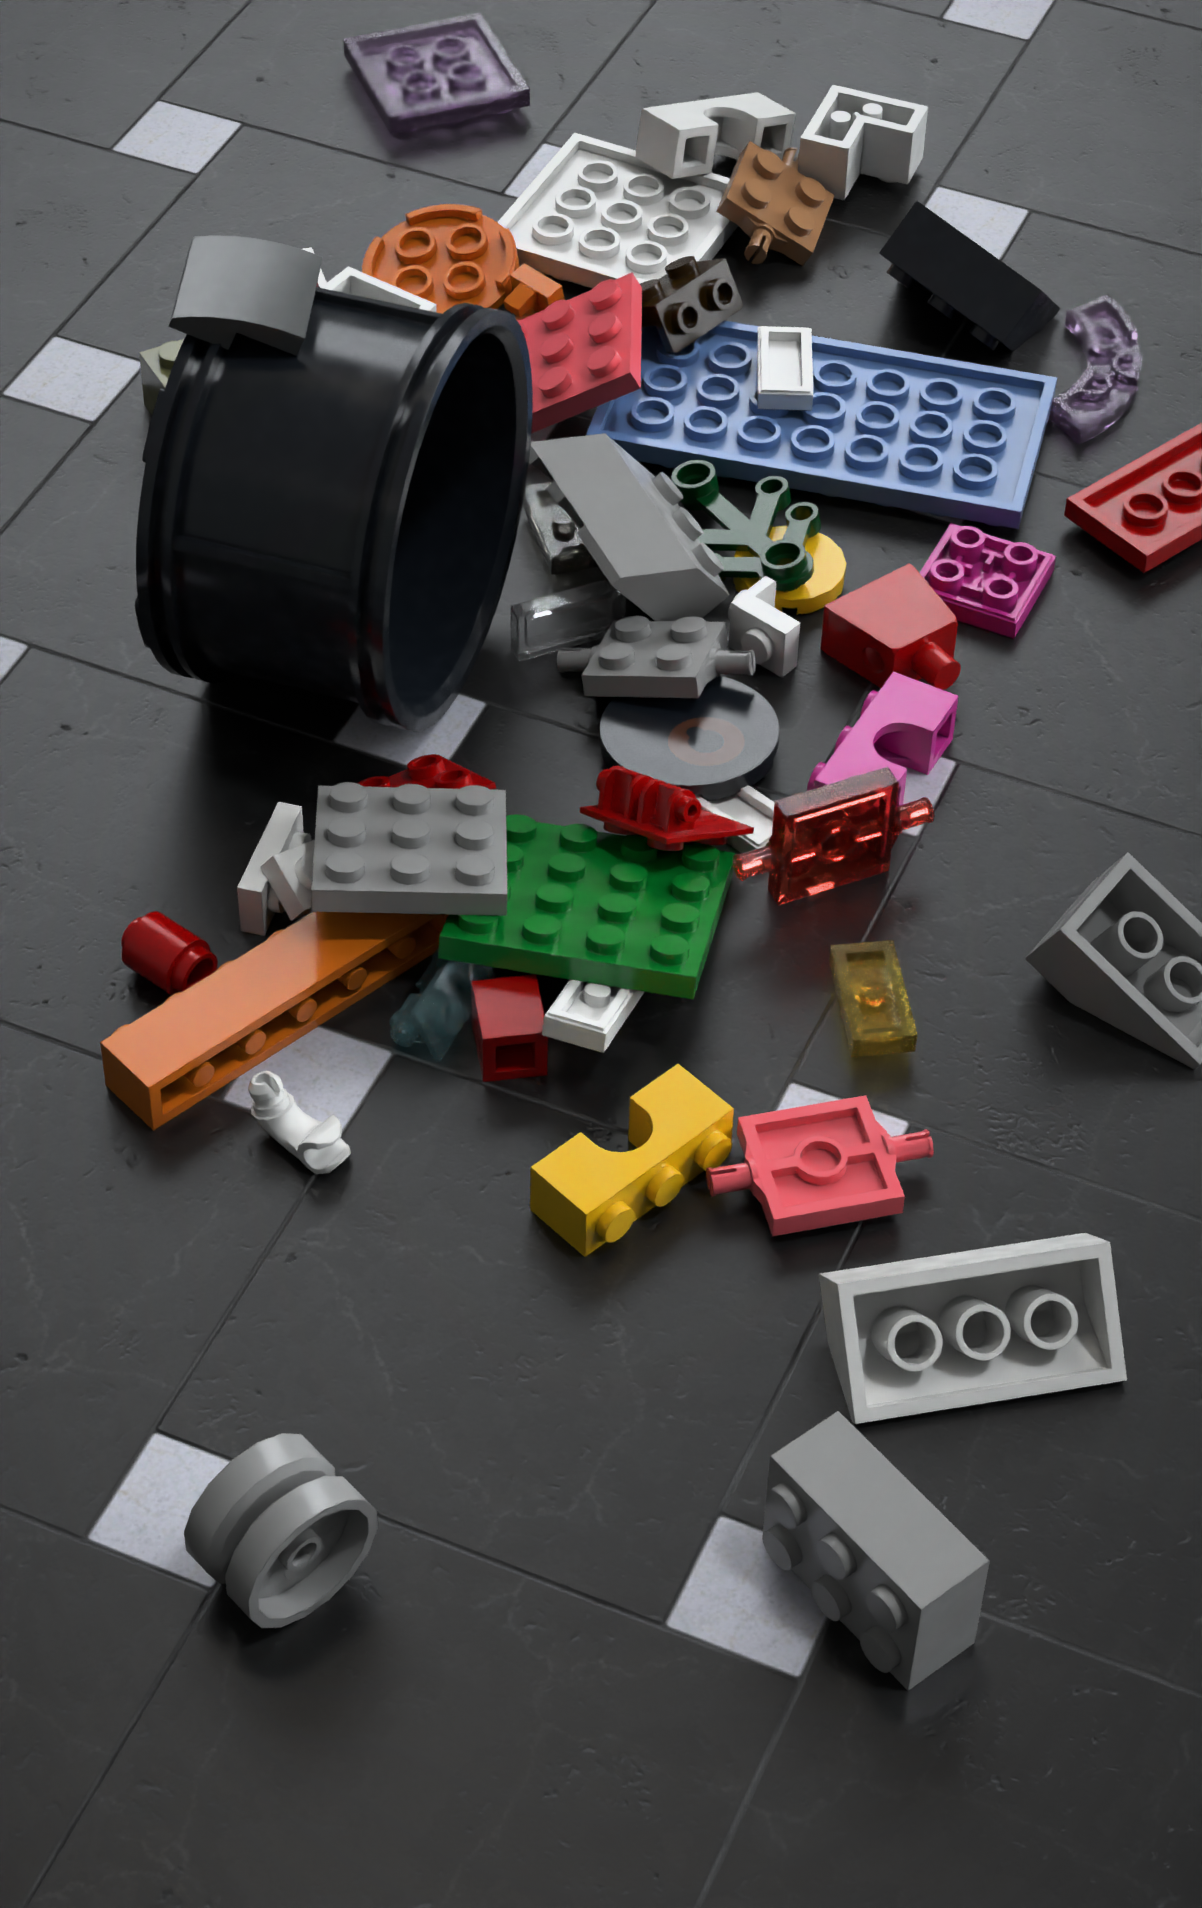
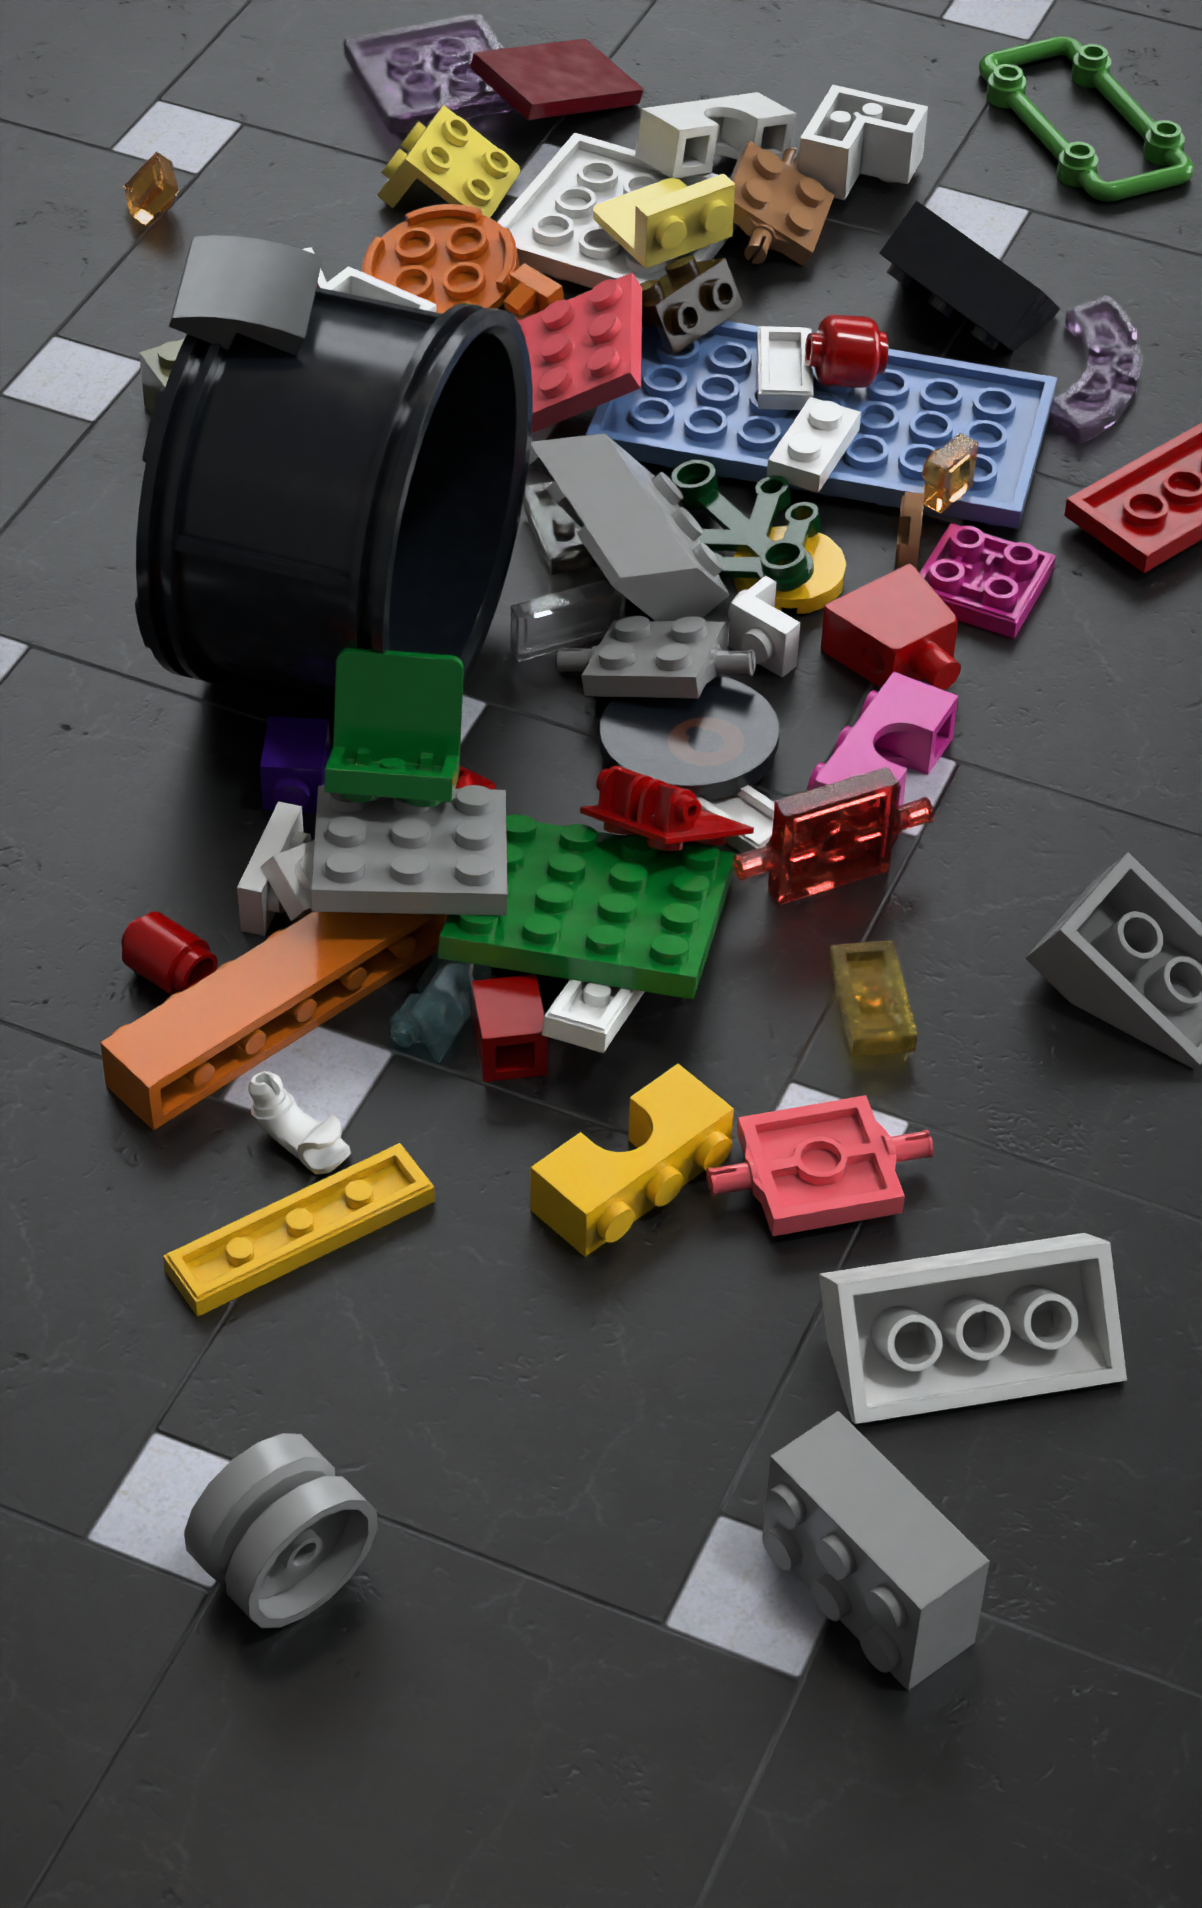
(151, 188): none -> clear orange plate
(294, 761): none -> dark purple brick
(298, 1229): none -> yellow tile
(396, 727): none -> green bracket
(452, 163): none -> light yellow bracket
(556, 78): none -> dark red tile
(669, 218): none -> light yellow bracket
(814, 444): none -> white plate
(847, 351): none -> red head
(909, 529): none -> medium nougat tile
(949, 472): none -> clear orange plate
(1078, 160): none -> bright green bar

